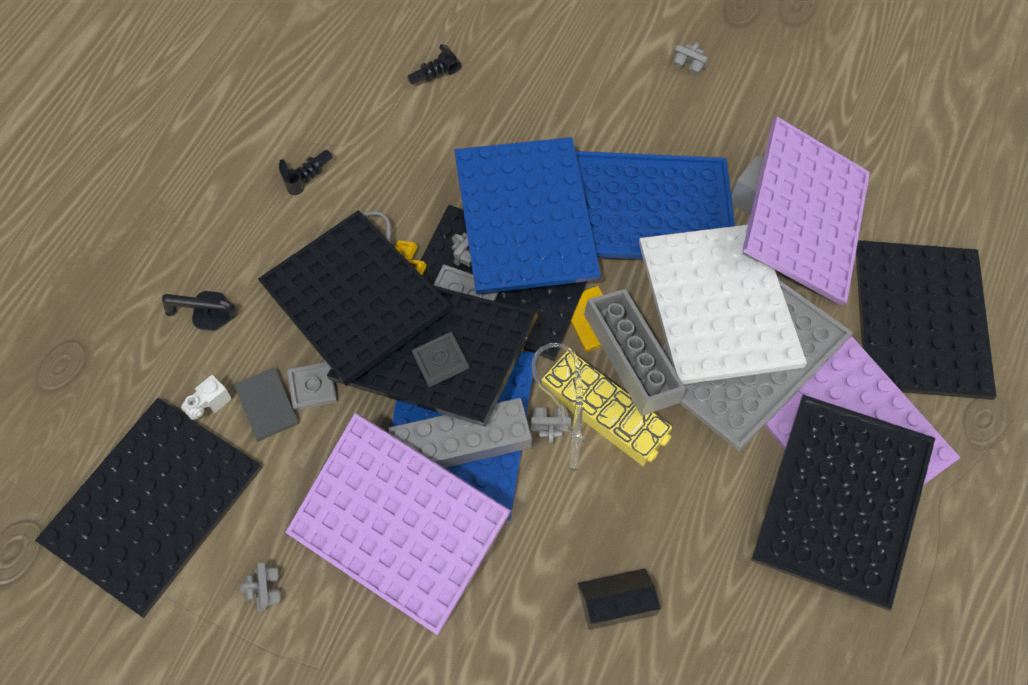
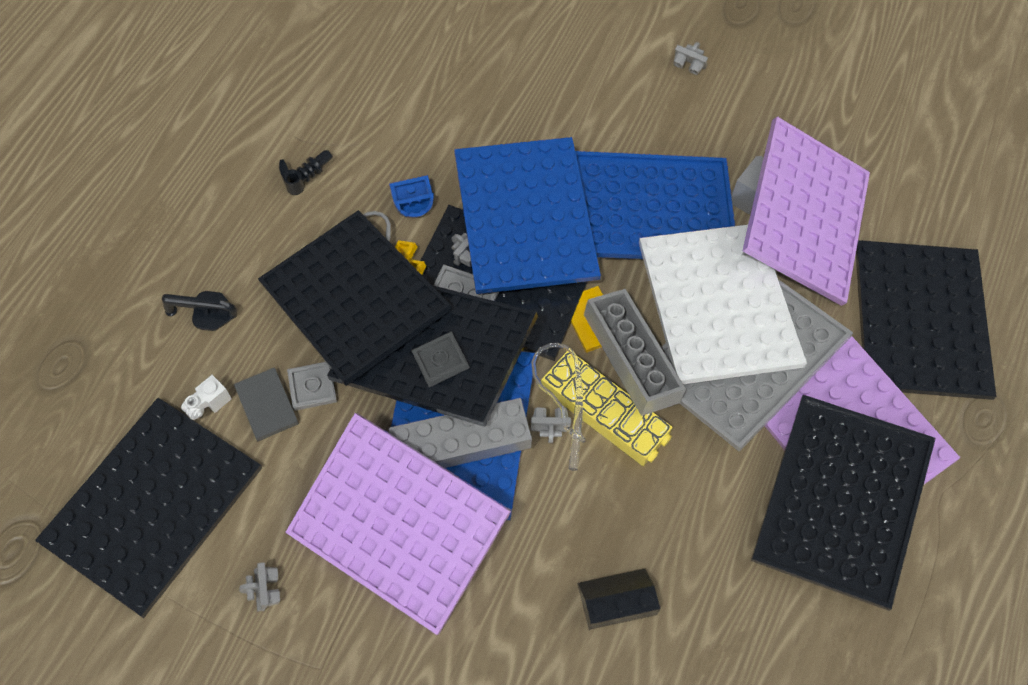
(412, 196): none -> blue slope
(445, 62): black piece -> none

